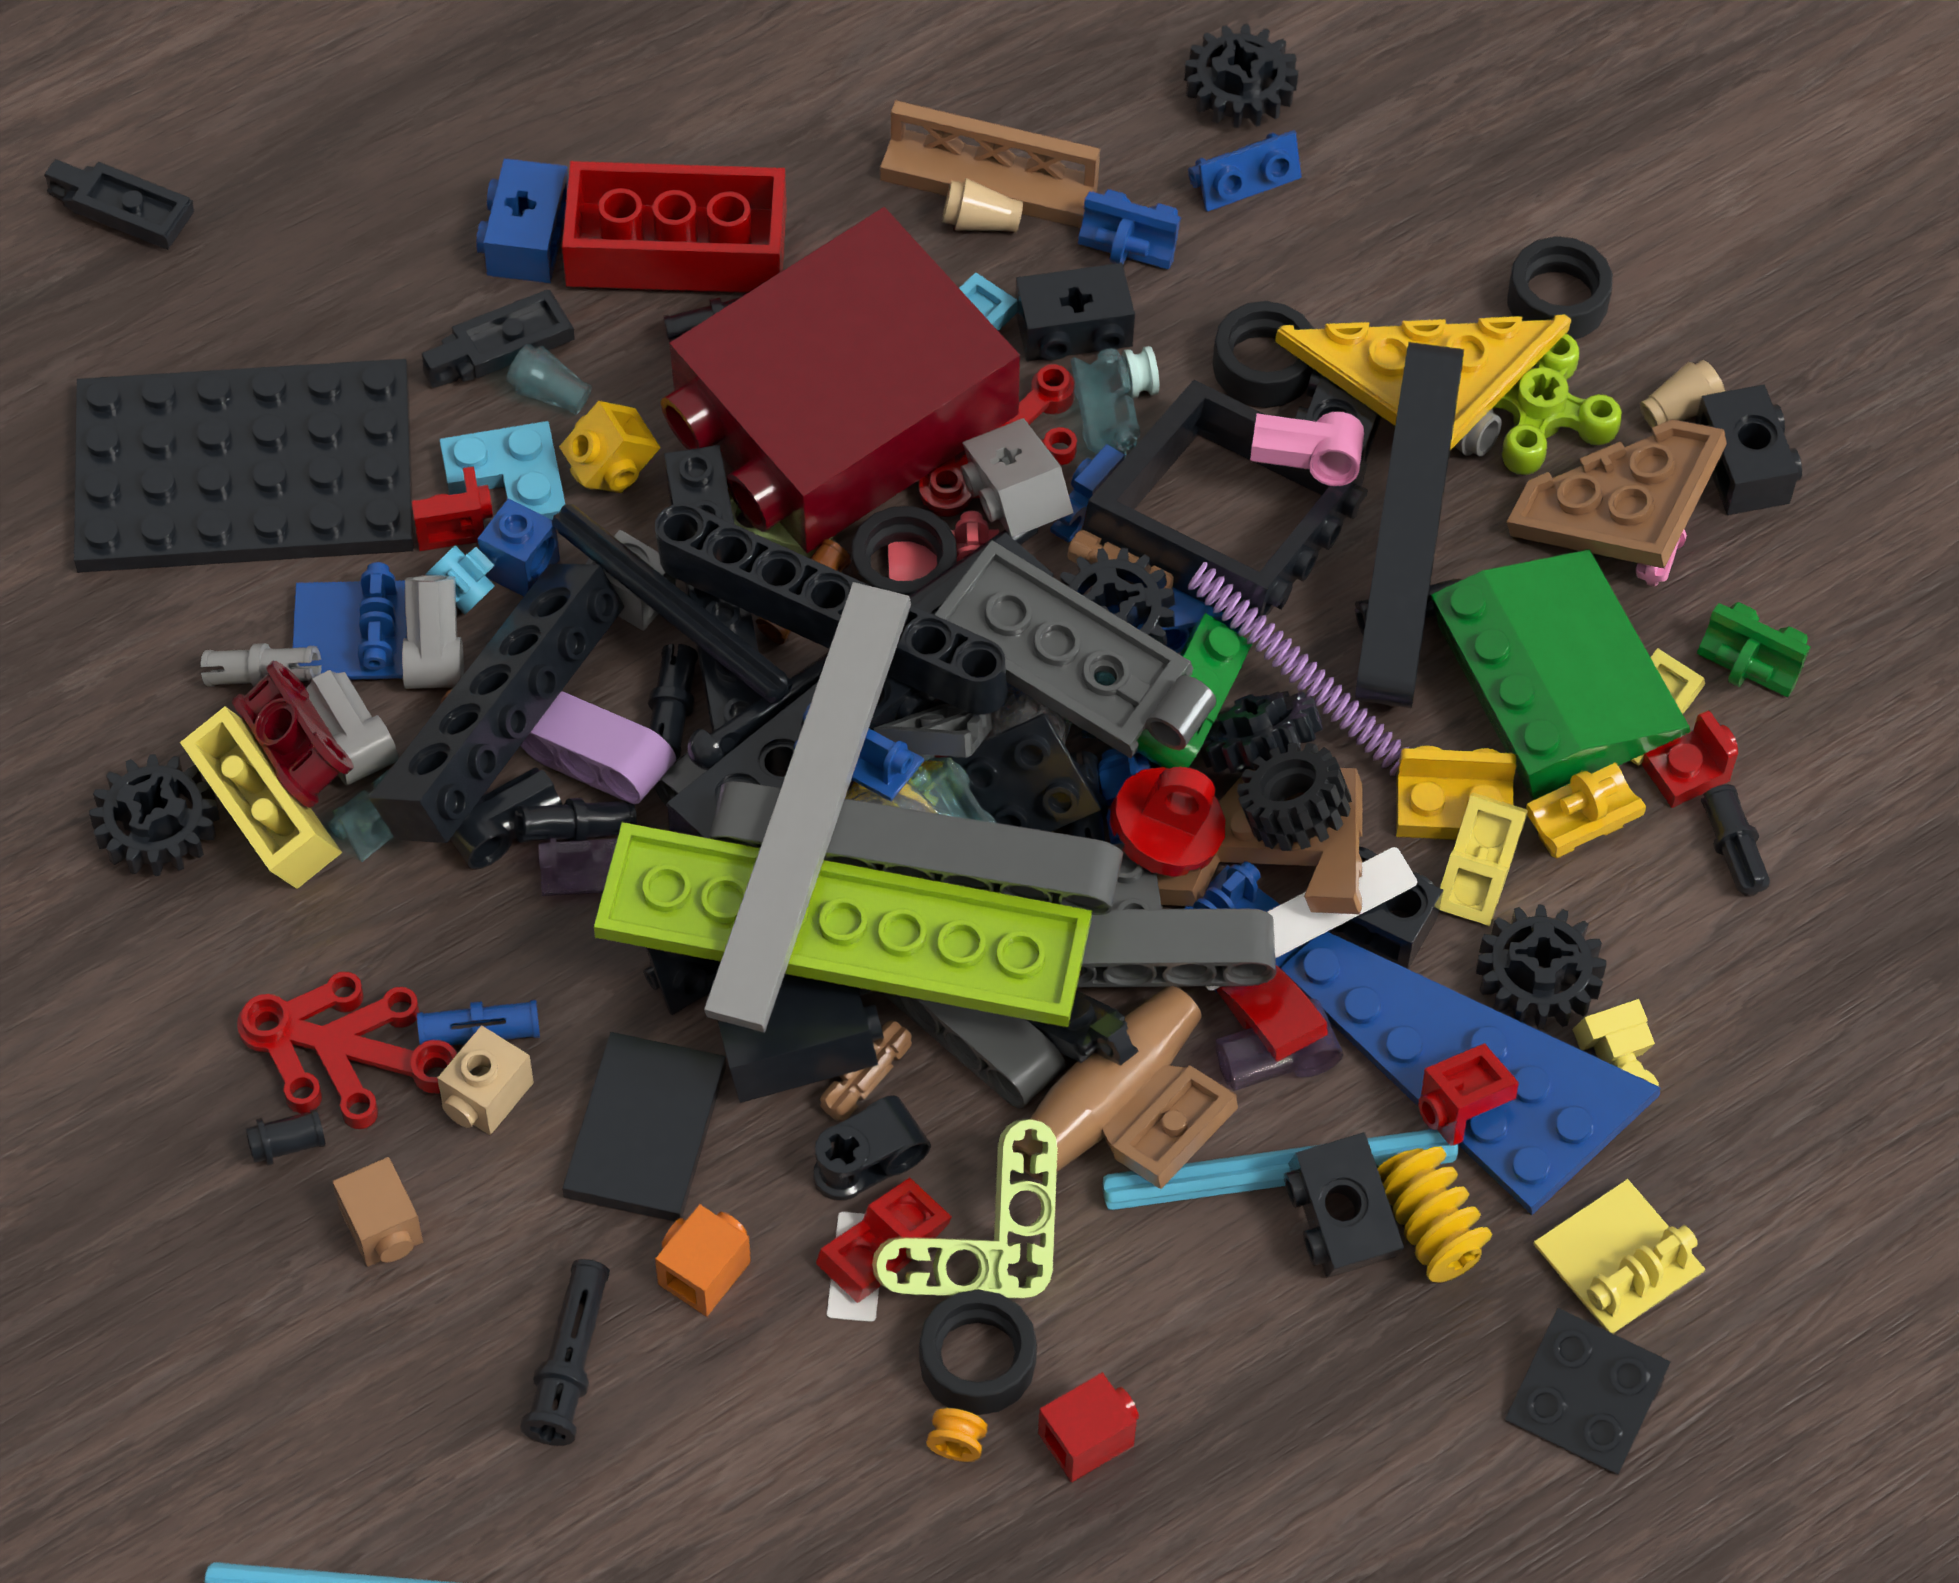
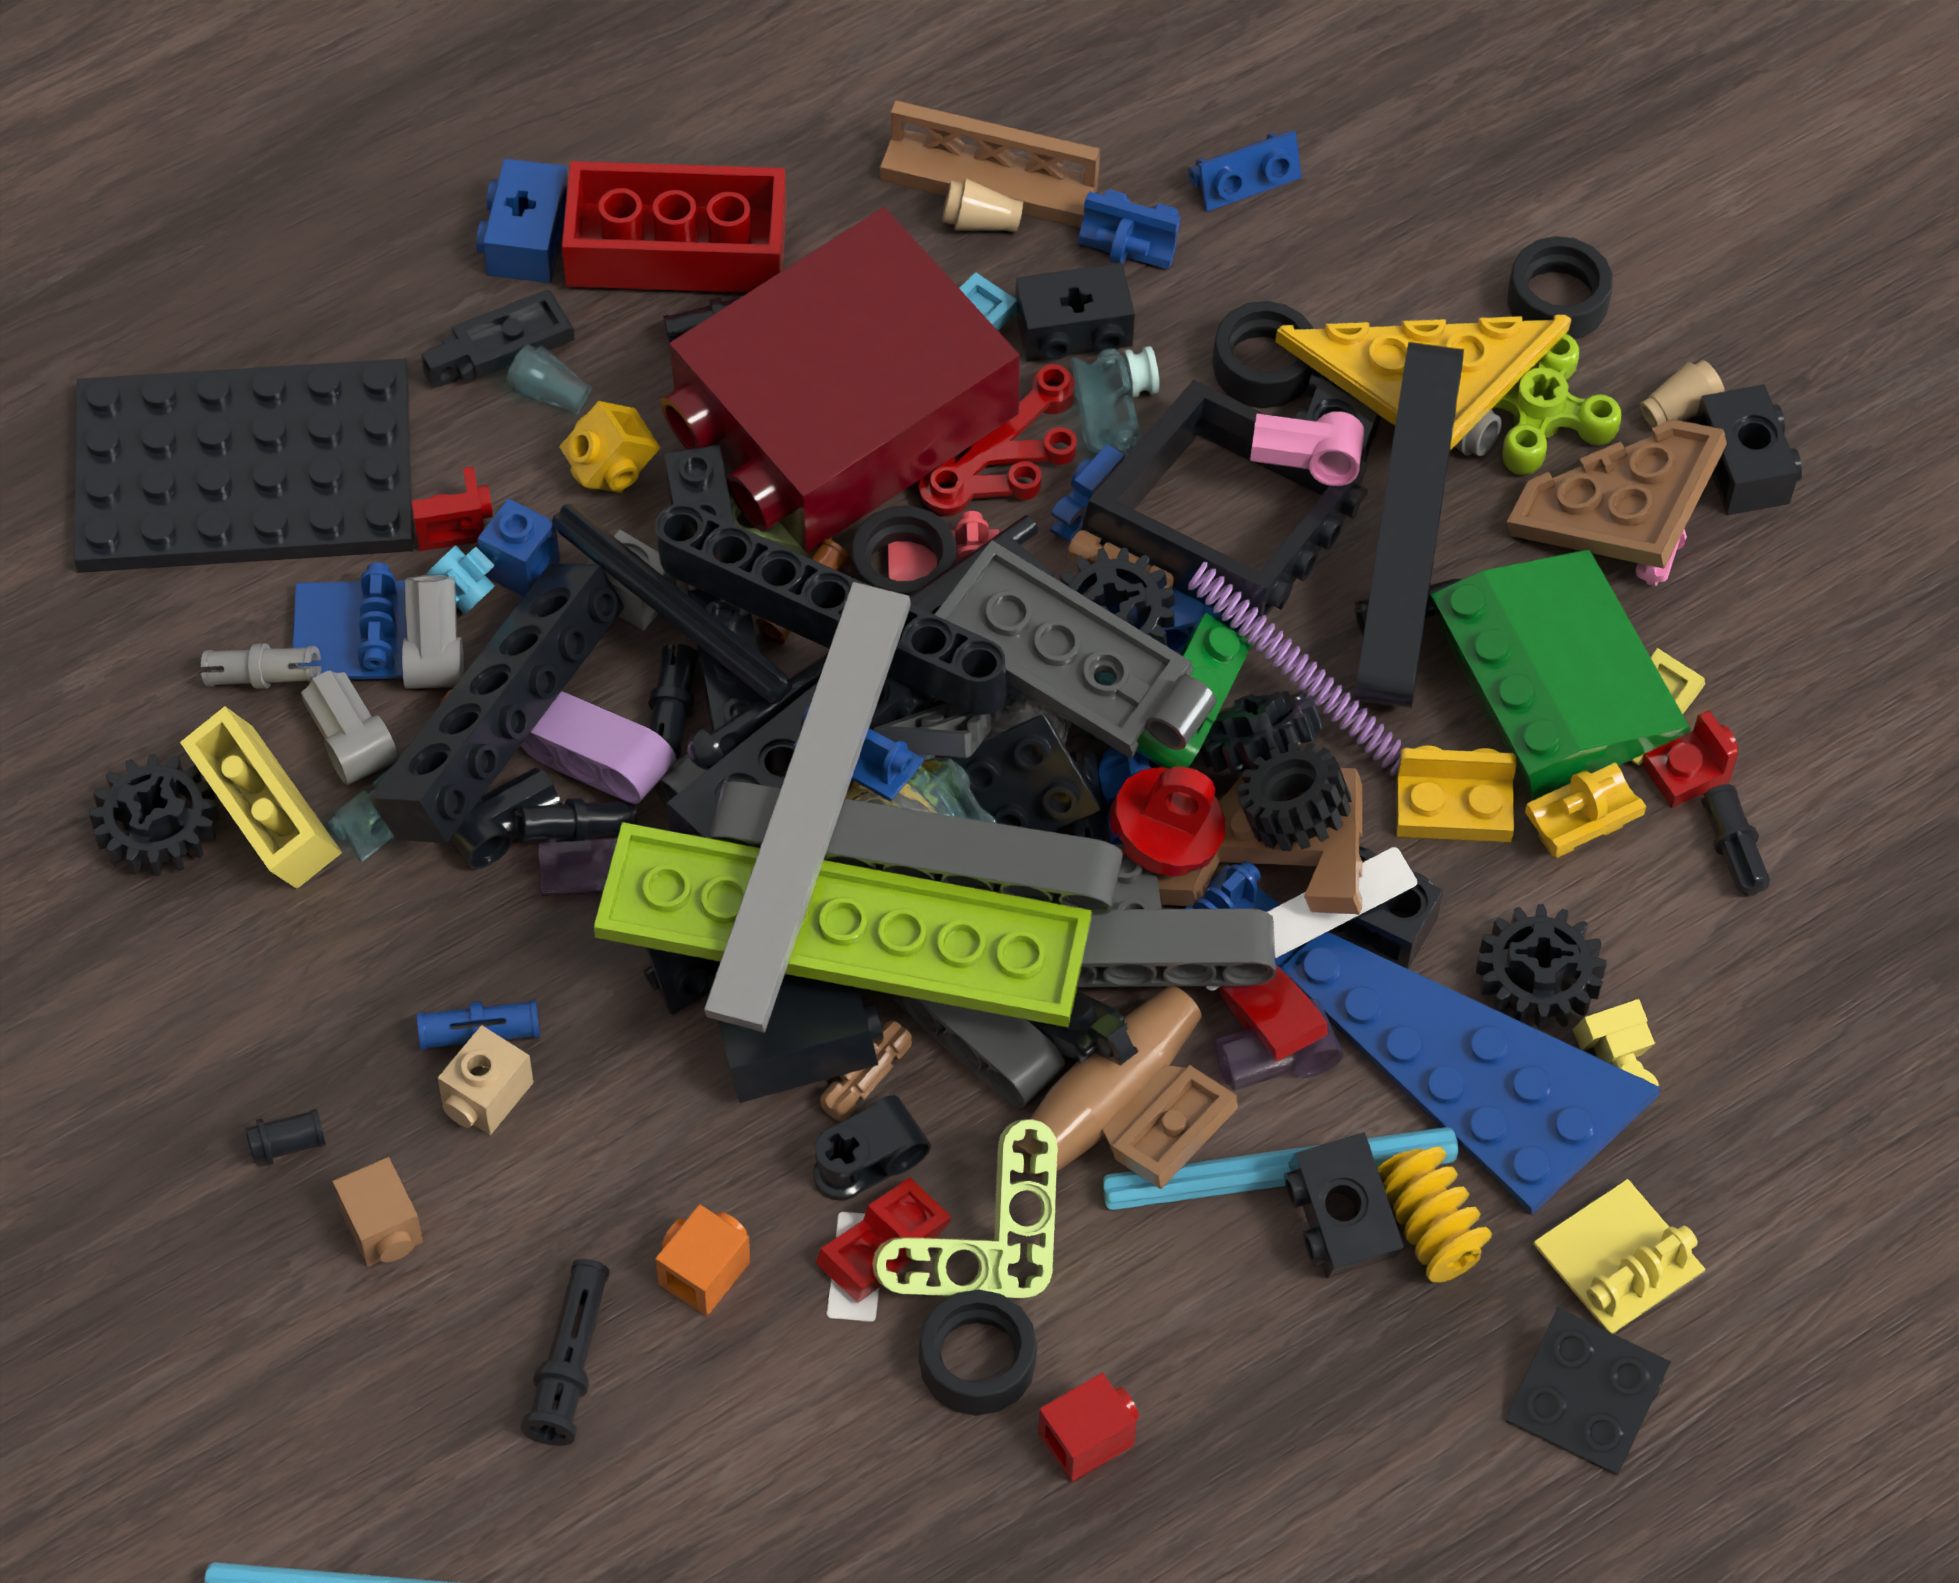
(121, 201): black hinge -> none
(292, 734): dark red piece -> none
(339, 1042): red plant -> none
(511, 458): medium azure plate -> none
(644, 1127): black tile -> none
(957, 1434): light orange bush -> none
(1015, 478): light grey brick -> none
(1241, 75): black gear -> none
(1463, 1089): red bracket -> none
(1481, 858): light yellow slope -> none
(1754, 649): green hips -> none

